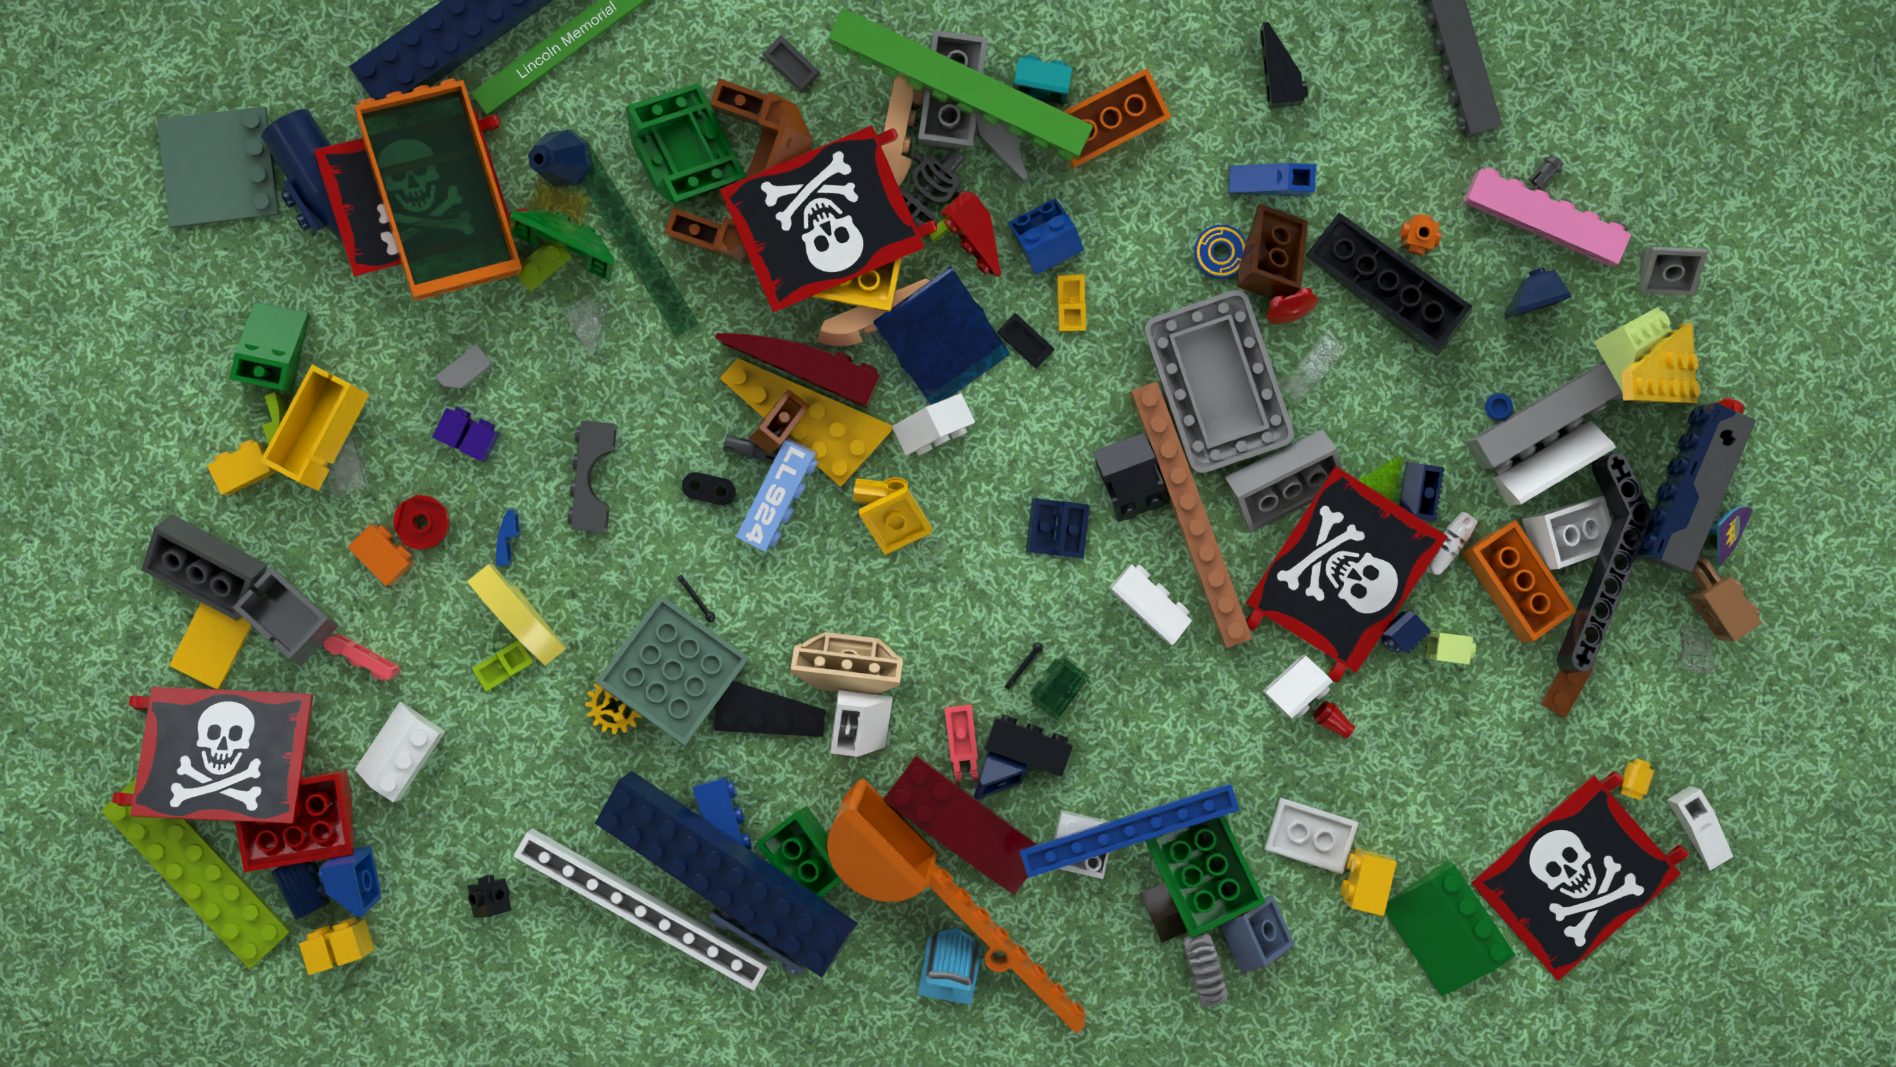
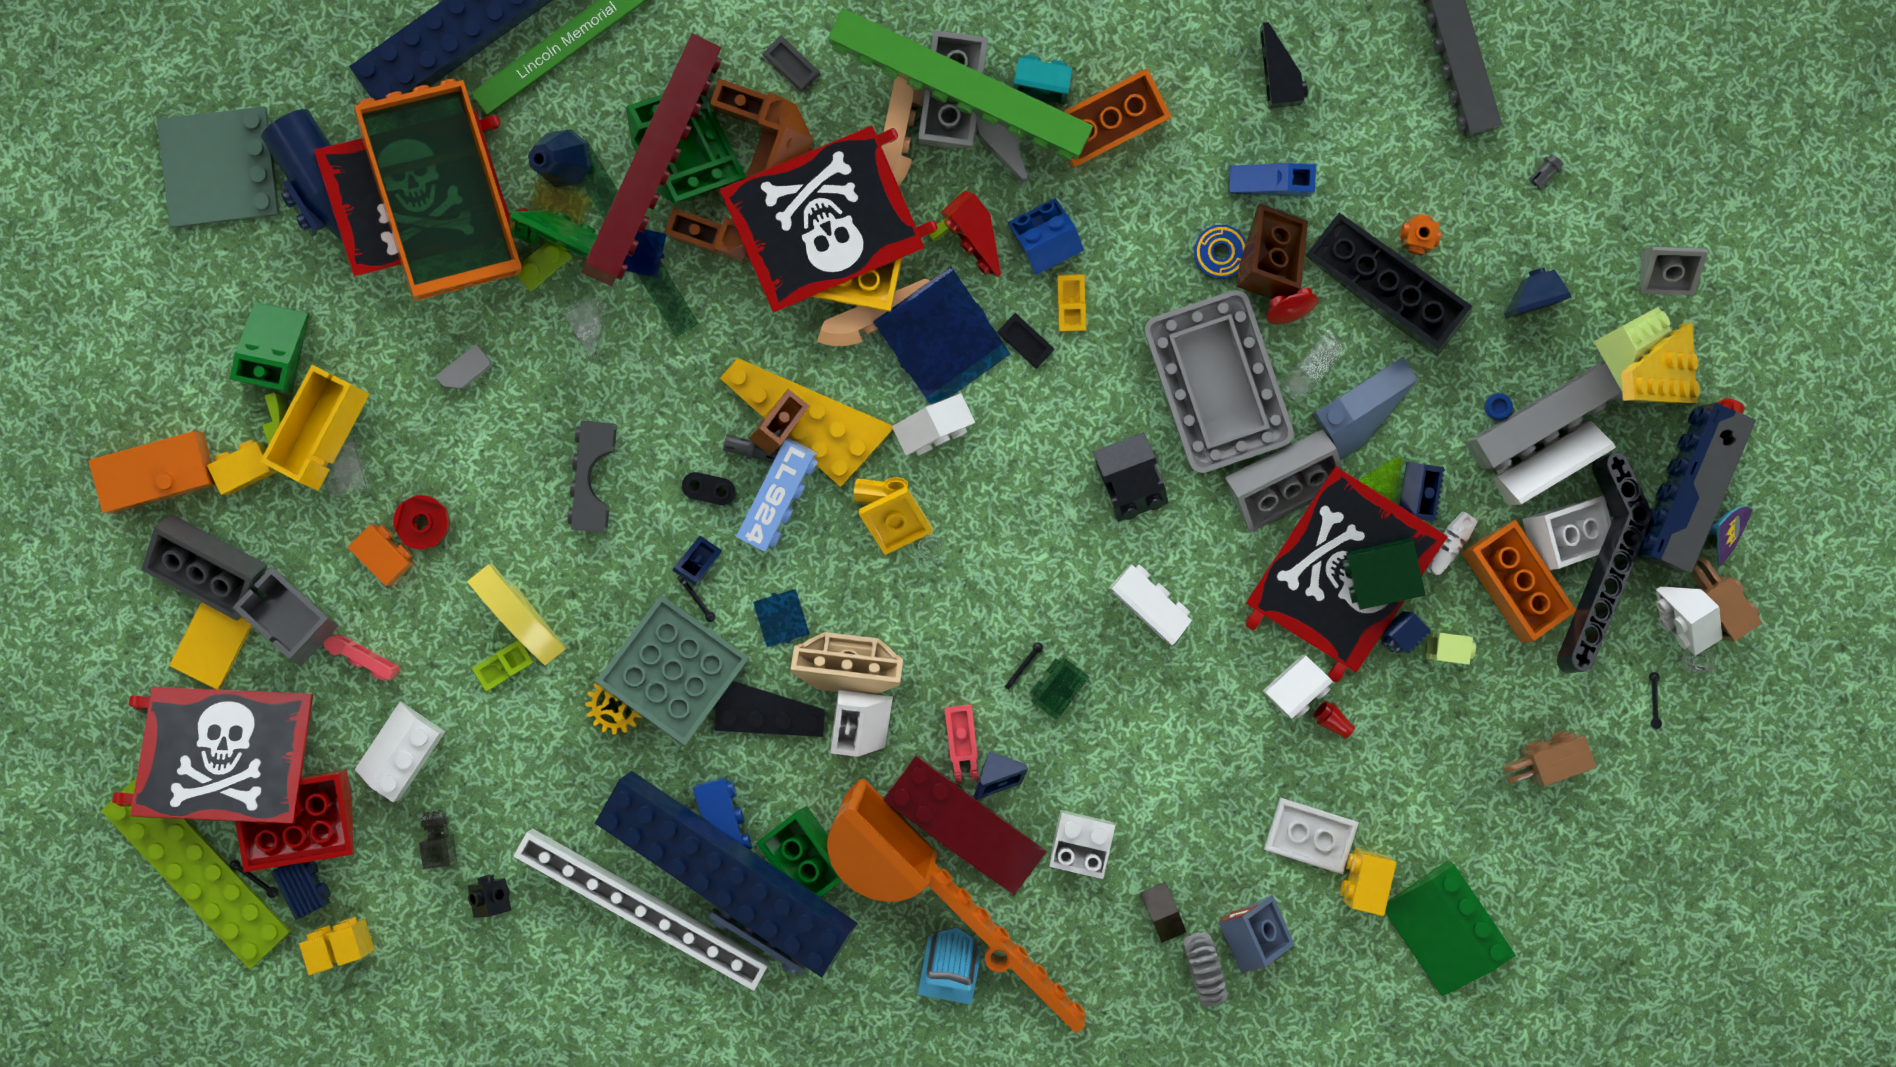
(152, 472): none -> orange brick
(271, 891): none -> black hinge
(352, 880): blue slope -> none
(439, 846): none -> clear smoke brick
(454, 427): dark purple piece -> none
(508, 529): blue slope -> none
(647, 254): none -> clear blue piece
(651, 160): none -> dark red brick
(697, 561): none -> dark blue slope
(781, 617): none -> piece
(810, 364): dark red slope -> none
(946, 168): dark grey torso -> none
(1029, 745): black brick -> none
(1070, 528): dark blue slope -> none
(1129, 830): blue plate -> none
(1190, 515): nougat brick -> none
(1205, 874): green slope -> none
(1360, 411): none -> sand blue wedge
(1384, 574): none -> dark green brick
(1547, 217): bright pink brick -> none
(1552, 760): none -> medium nougat brick
(1565, 691): dark orange hinge -> none
(1577, 876): flag -> none
(1637, 779): yellow brick -> none
(1656, 723): none -> black hinge
(1690, 617): none -> white slope
(1701, 826): white slope -> none

